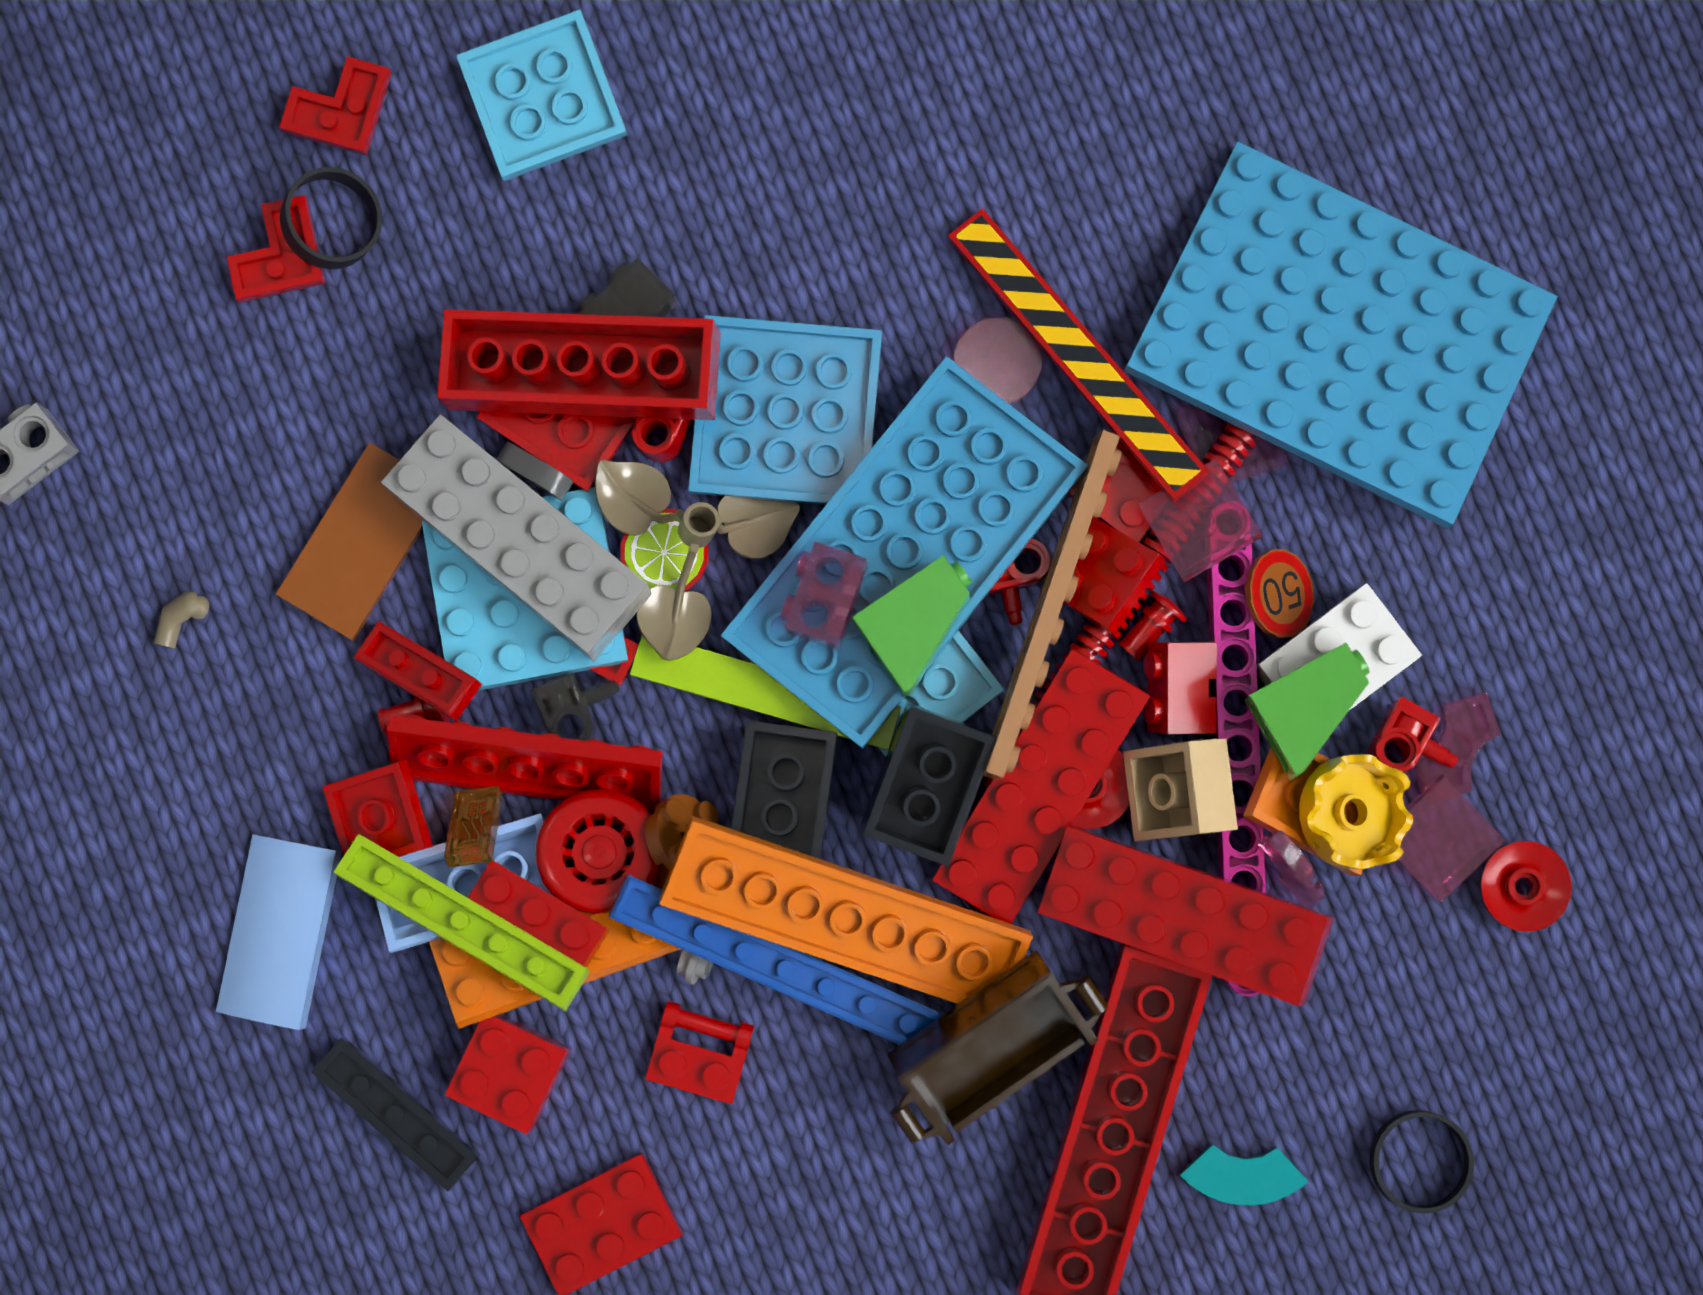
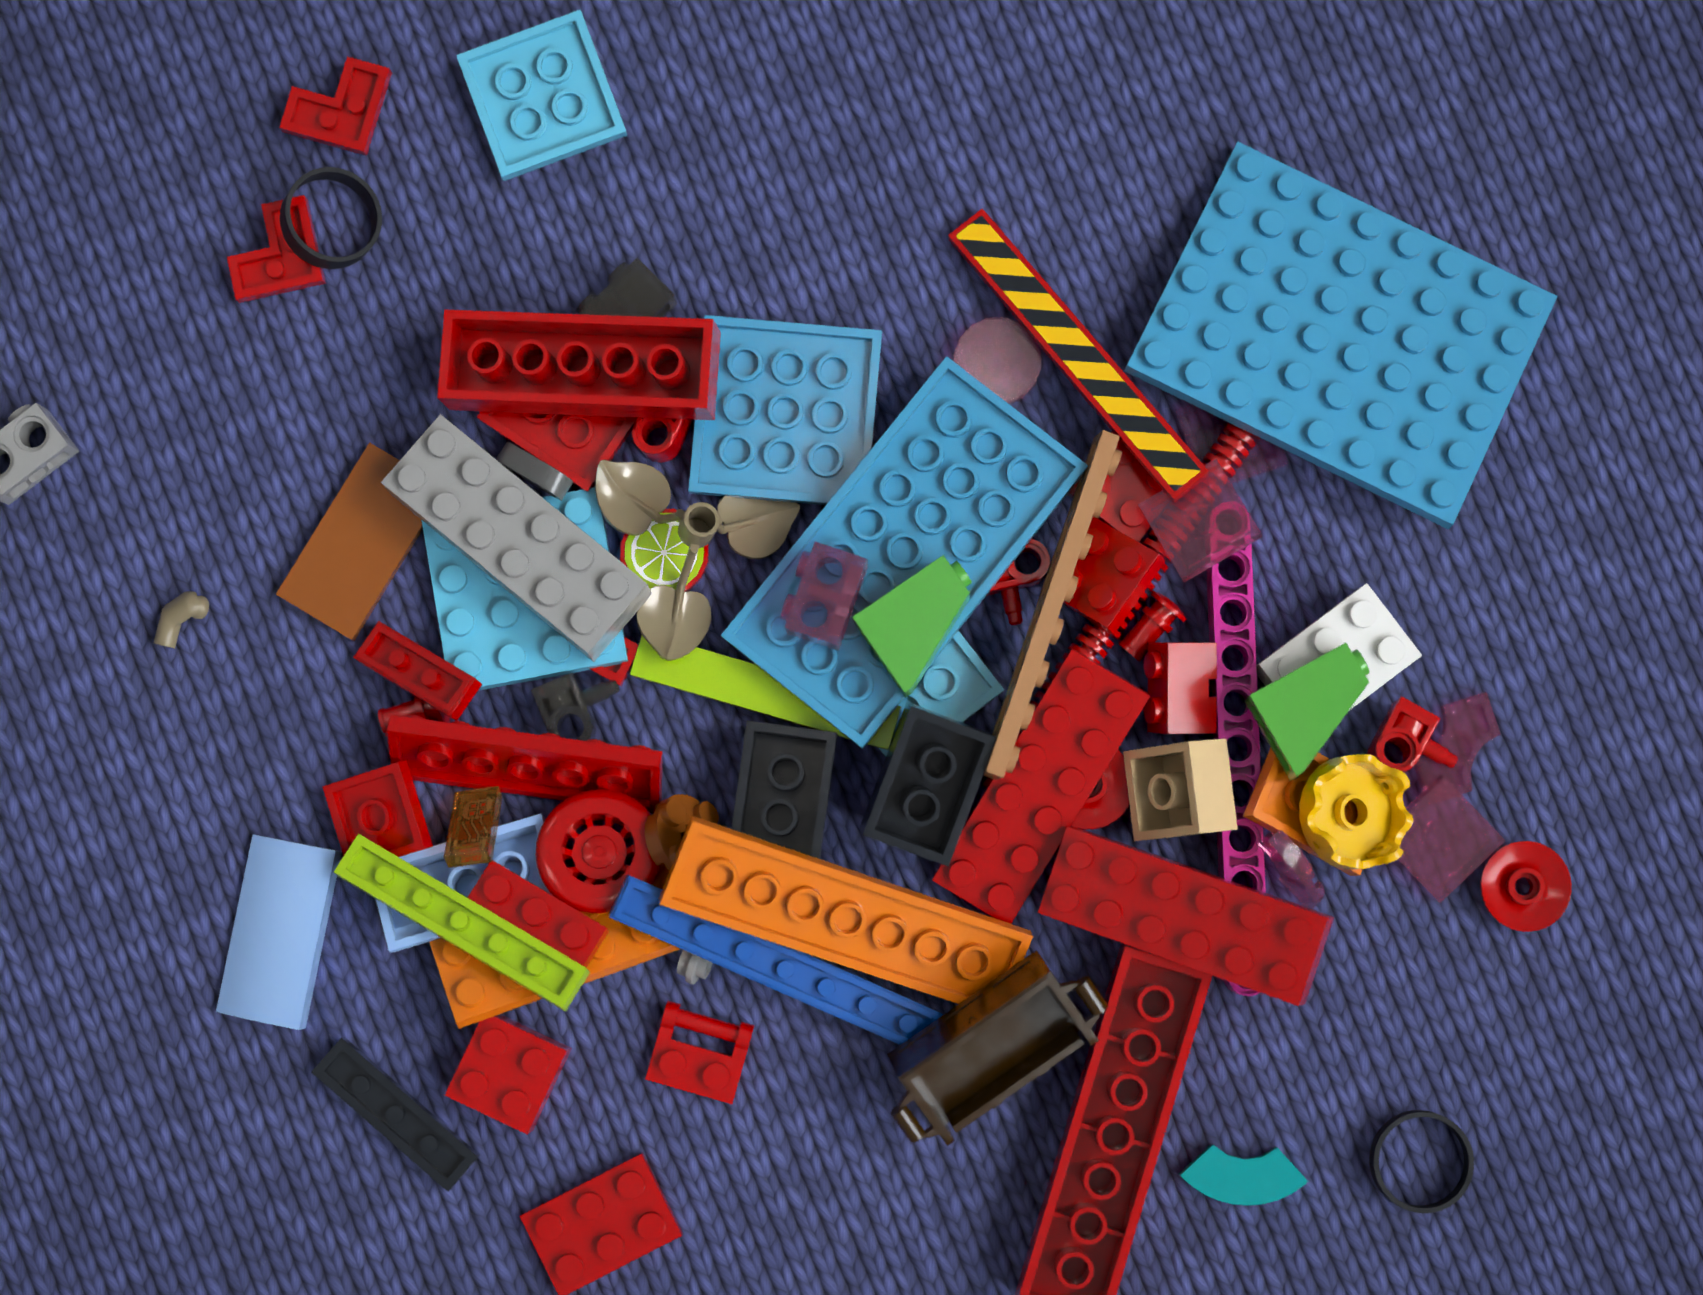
(1279, 593): piece -> none

